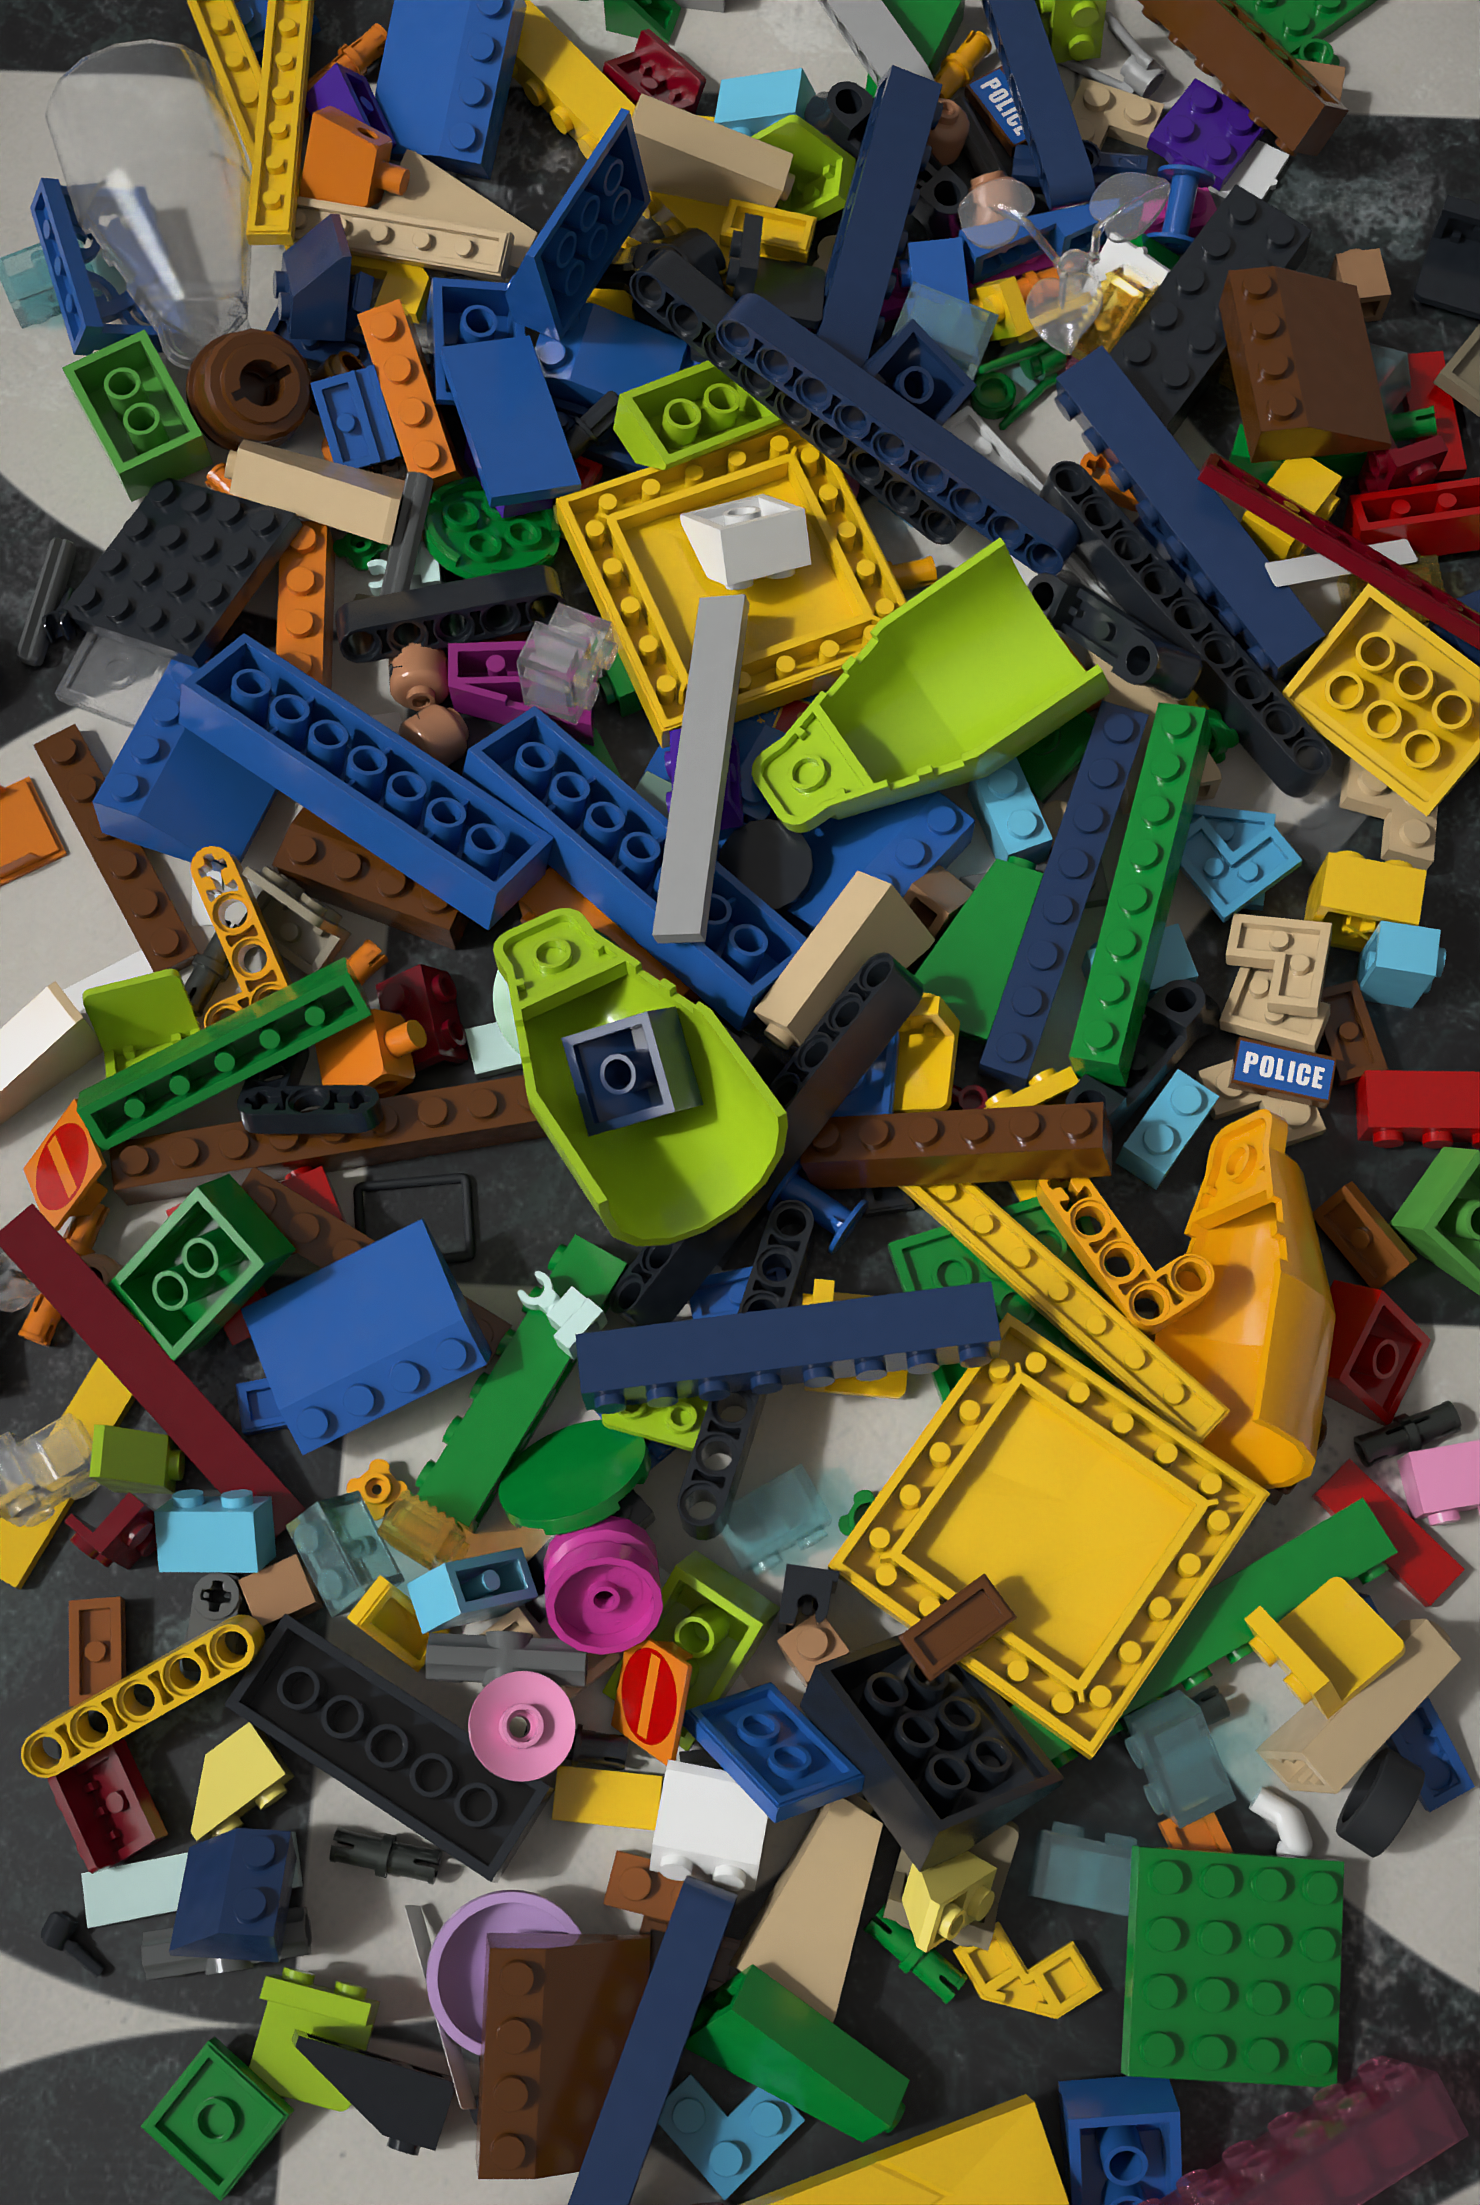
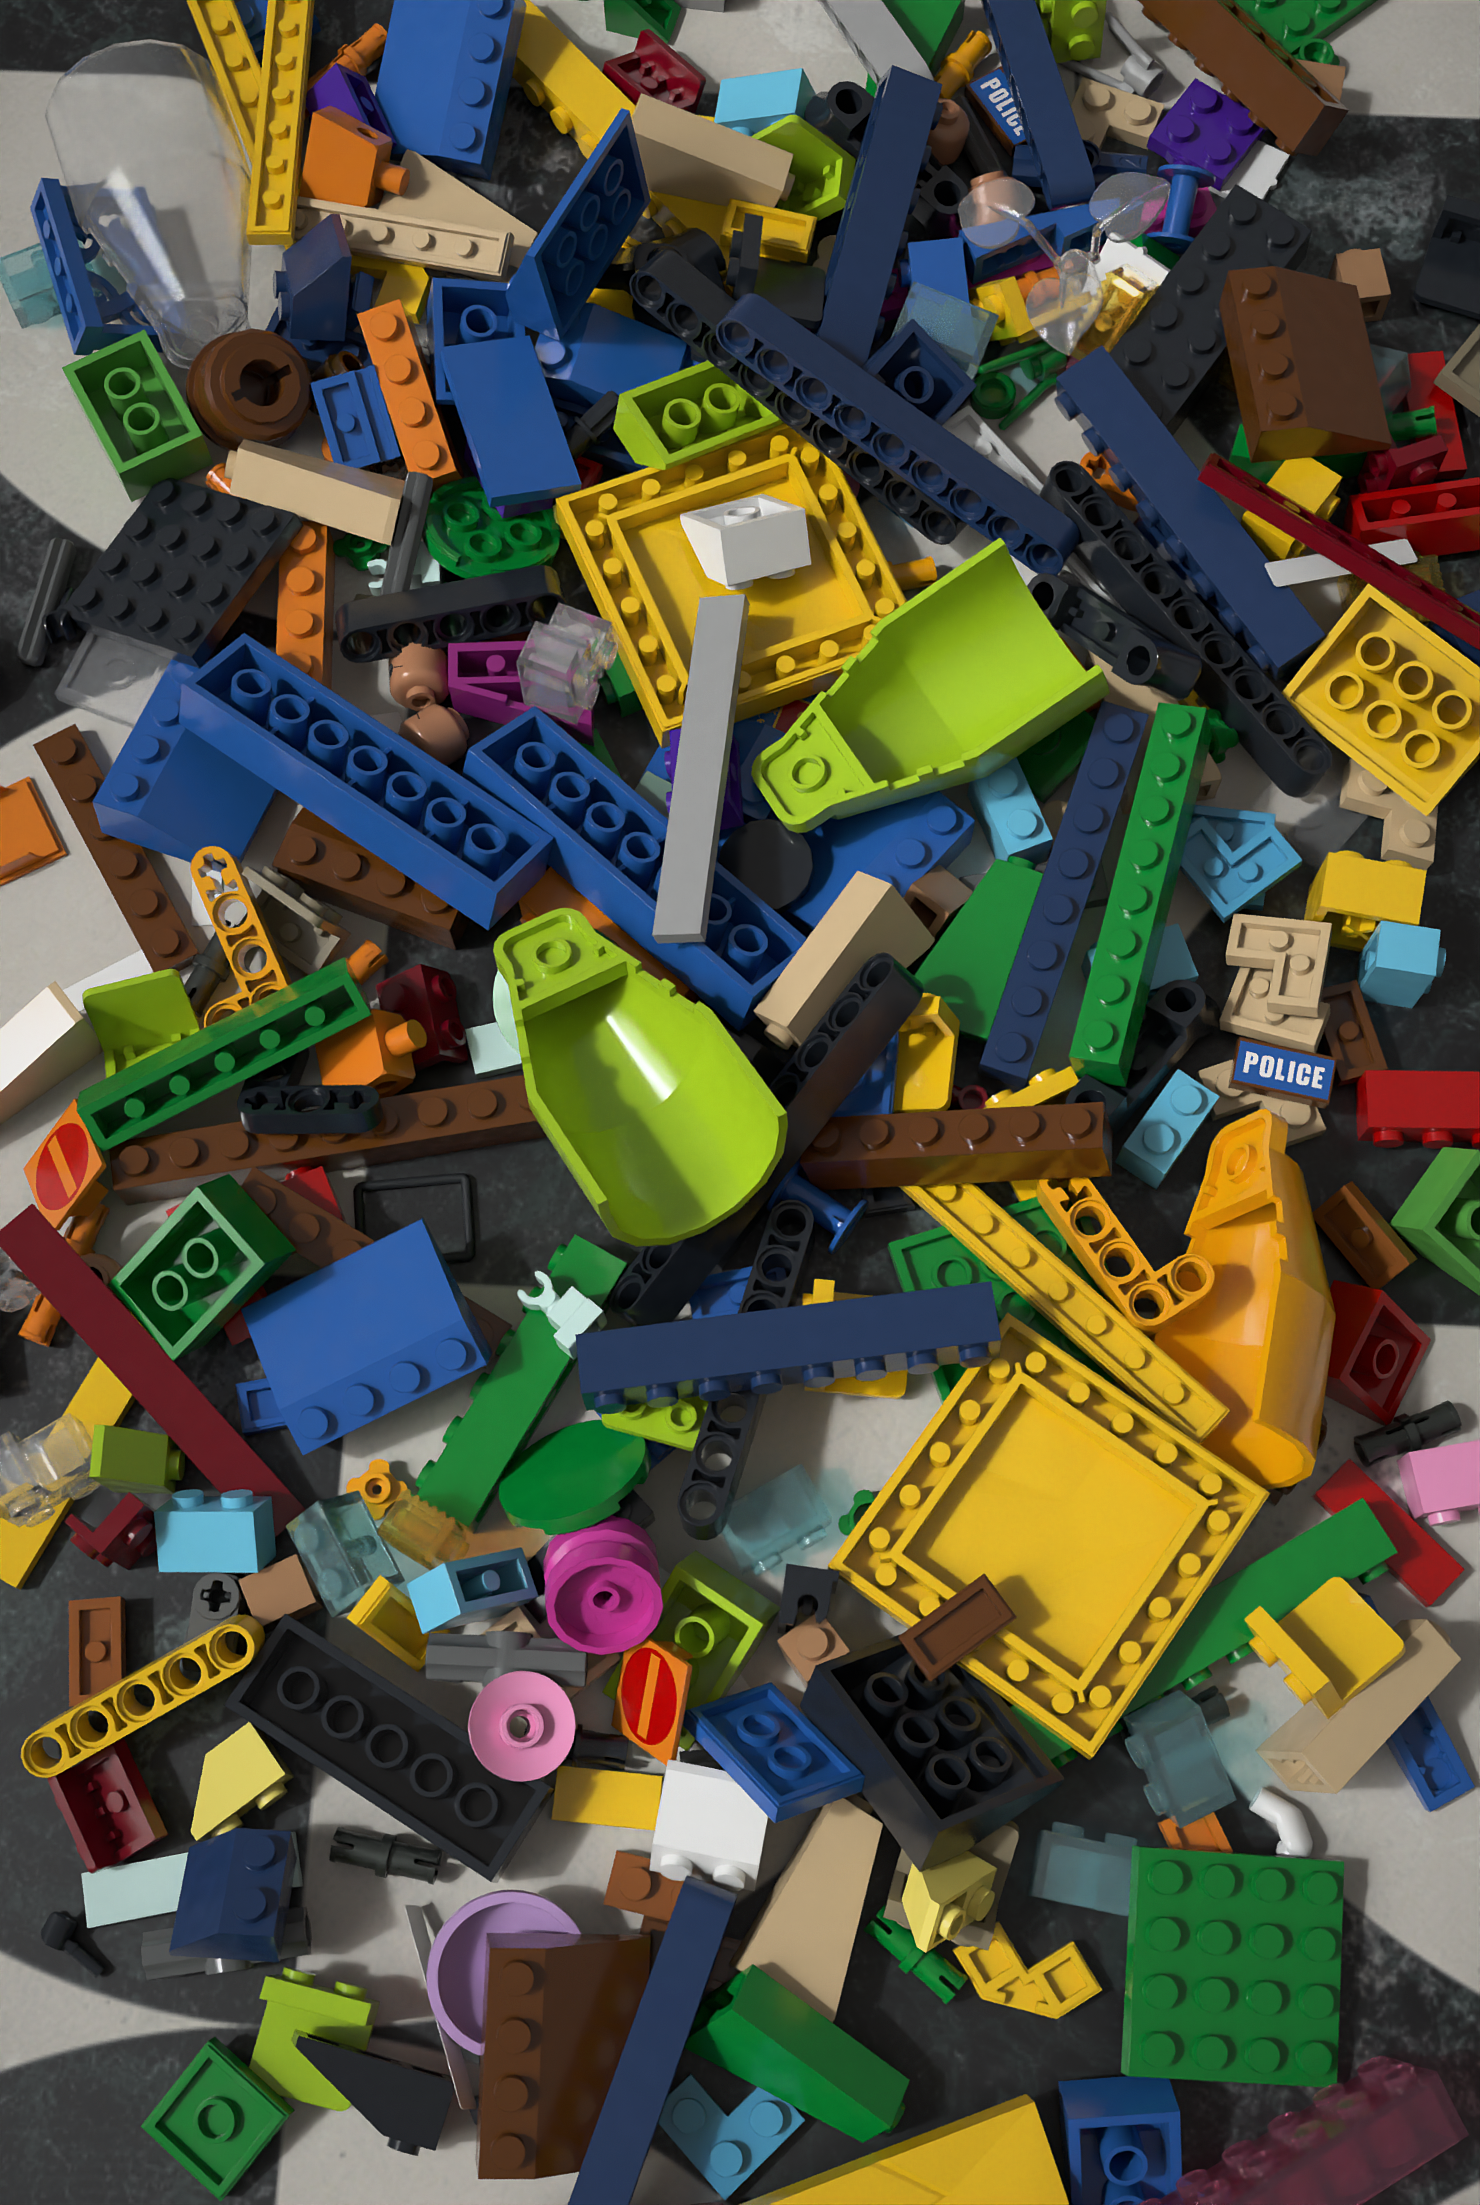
(632, 1070): slope -> none
(1380, 1802): black tyre -> none

